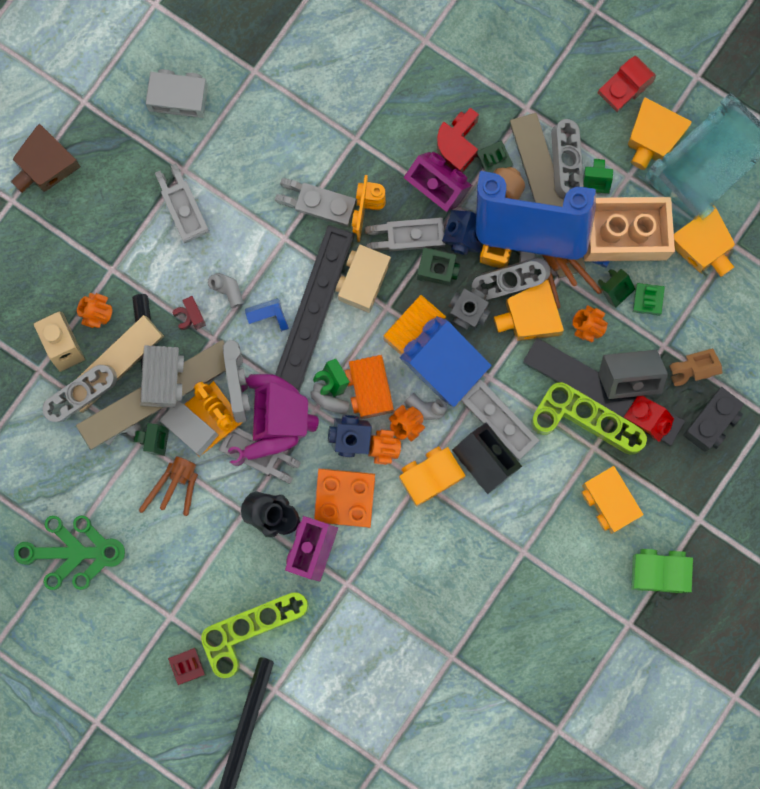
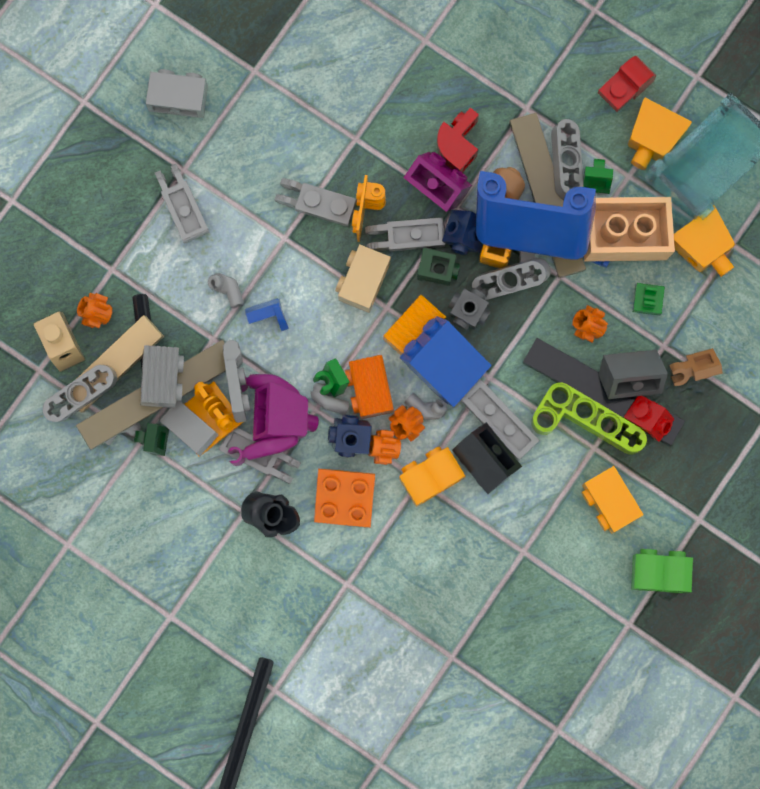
(42, 161): reddish brown torso -> none
(74, 553): green plant -> none
(181, 472): dark orange plant -> none
(186, 666): dark red tile -> none
(192, 314): dark red tile -> none
(257, 627): lime beam -> none
(311, 548): magenta brick -> none
(314, 306): black tile -> none
(494, 157): dark green tile -> none
(531, 314): light orange torso -> none
(561, 263): dark orange plant -> none
(617, 287): dark green tile -> none
(714, 418): black brick -> none

